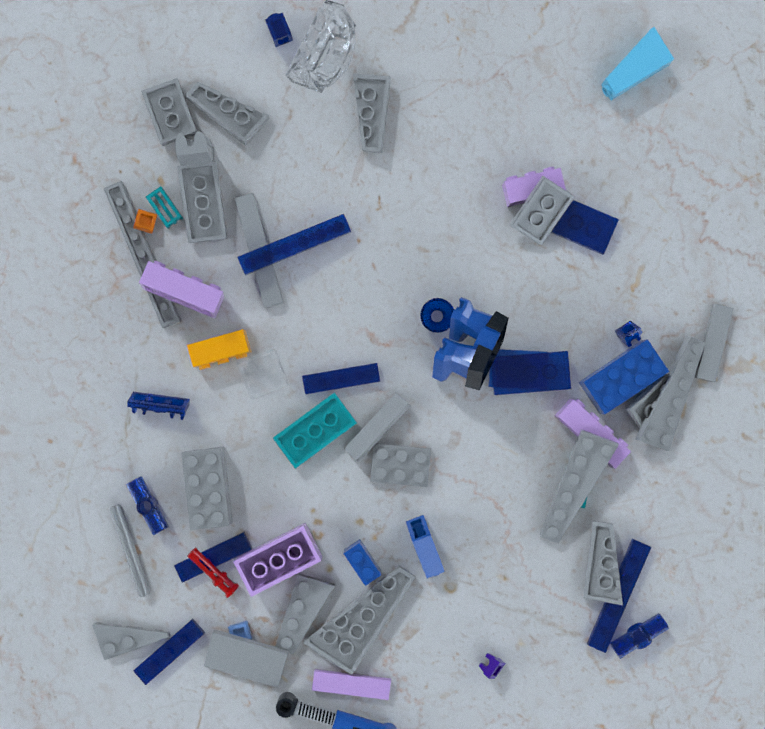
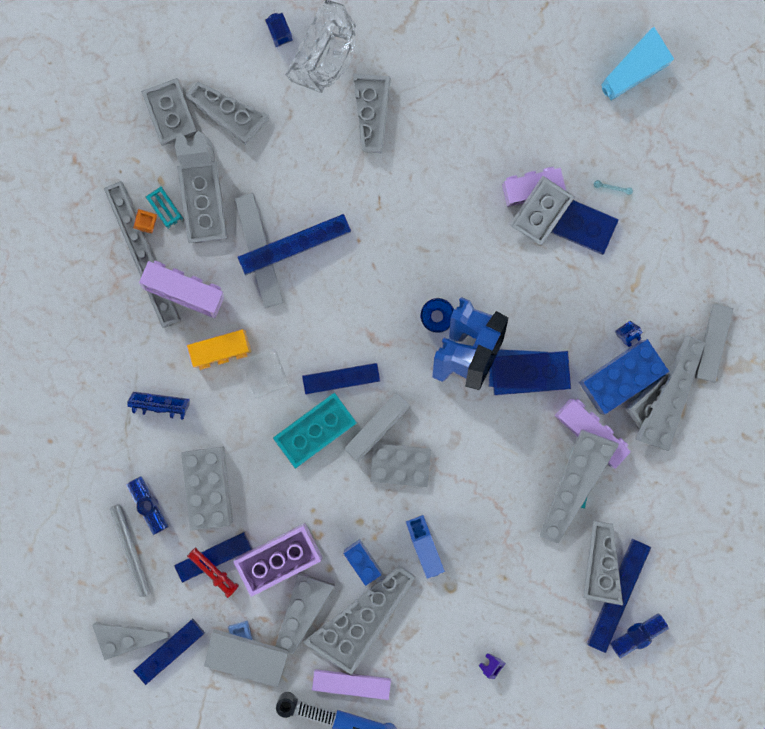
(597, 184): none -> clear light blue hinge

